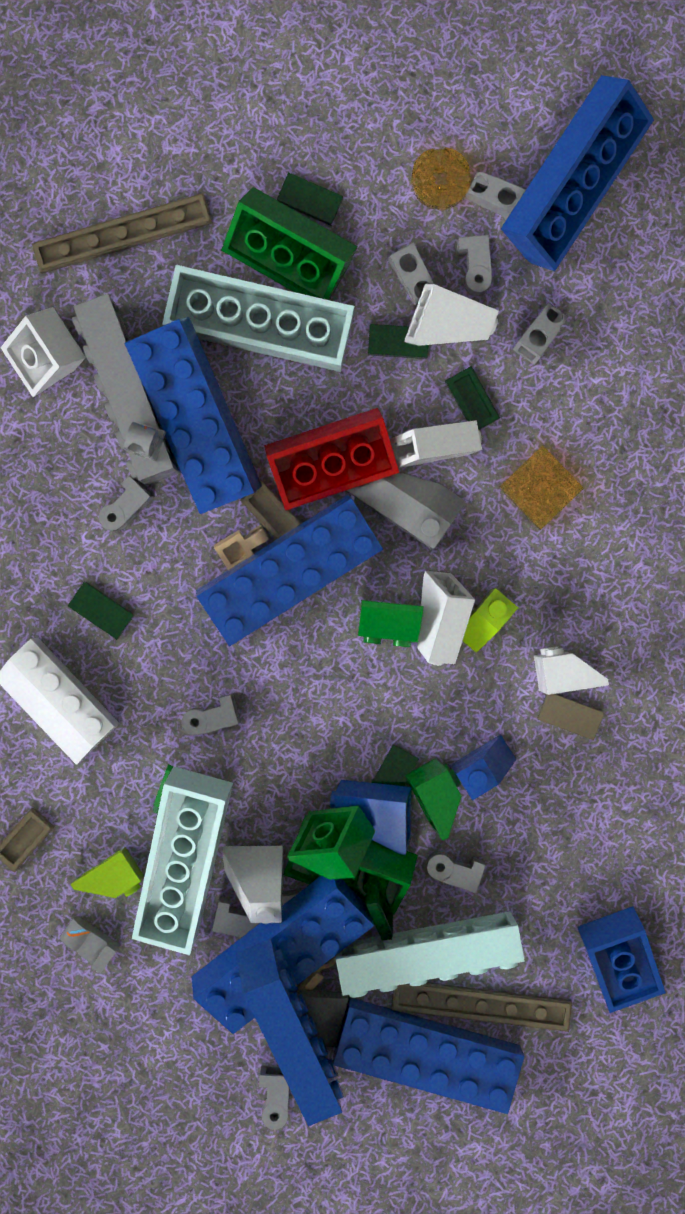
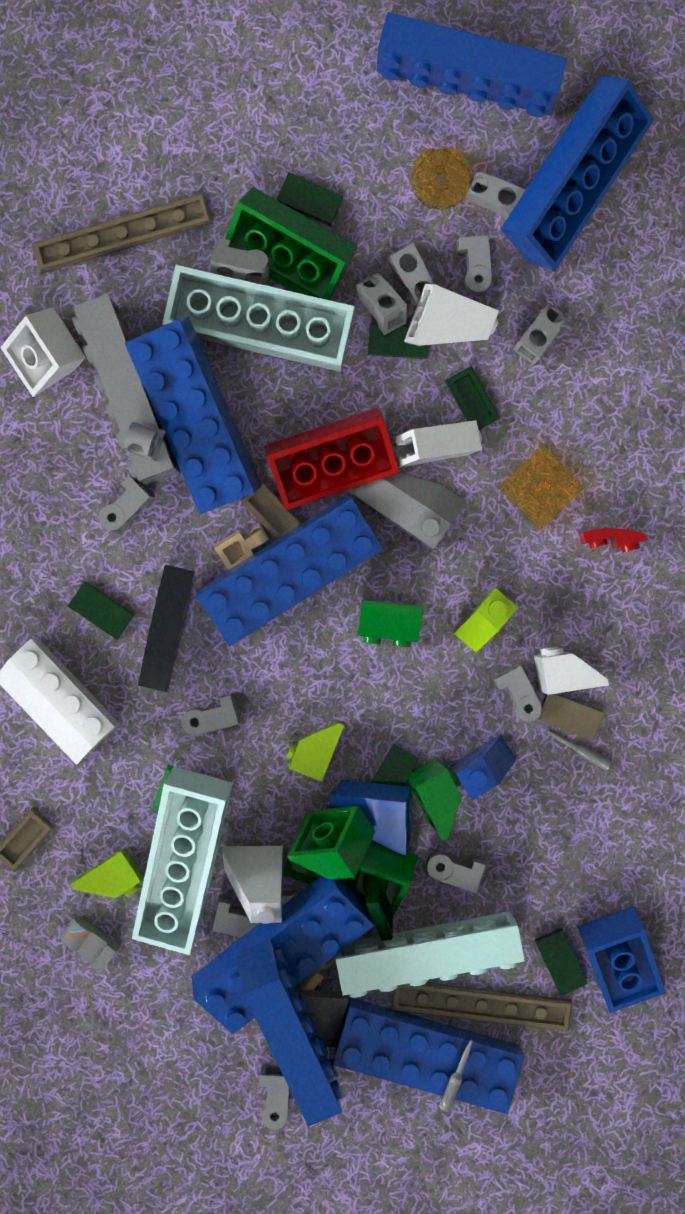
(166, 628): none -> black slope
(239, 263): none -> light grey leg
(315, 751): none -> lime slope
(382, 303): none -> light grey leg
(444, 617): white slope -> none
(455, 1082): none -> light grey piece
(469, 65): none -> blue brick
(525, 701): none -> light grey leg
(561, 961): none -> dark green tile
(584, 752): none -> light grey piece
(623, 538): none -> red slope

